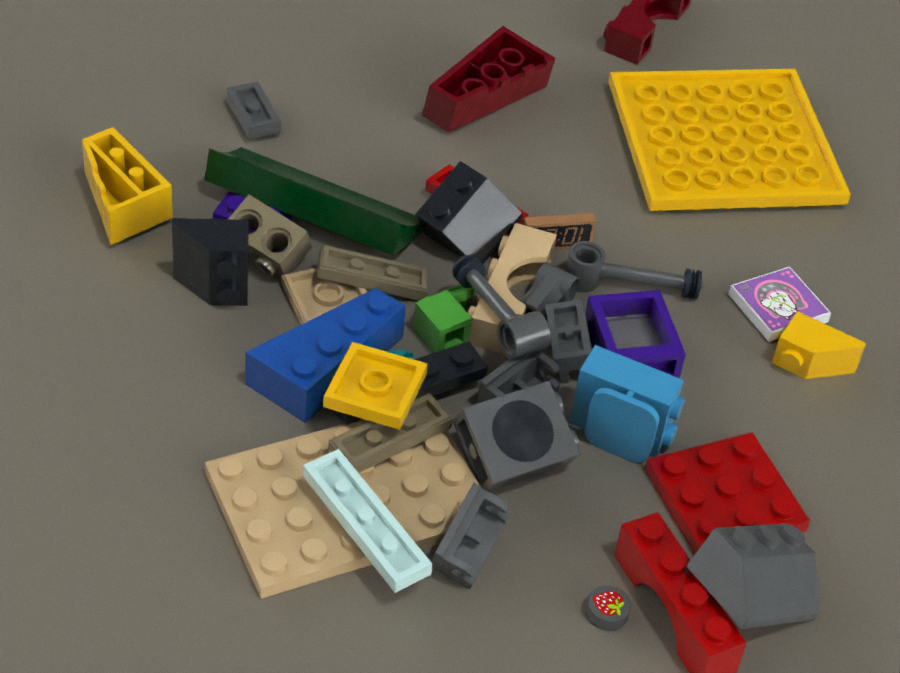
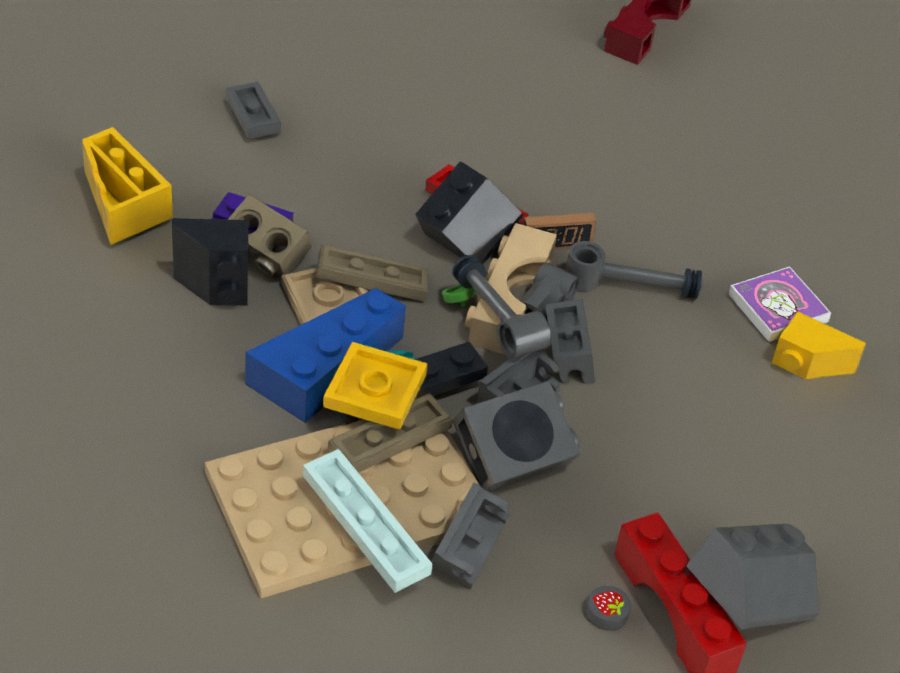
(313, 199): dark green arch -> none
(441, 321): bright green brick -> none
(487, 79): dark red wedge -> none
(626, 405): dark azure brick -> none
(636, 328): dark purple window -> none
(723, 487): red plate -> none
(726, 140): yellow plate -> none

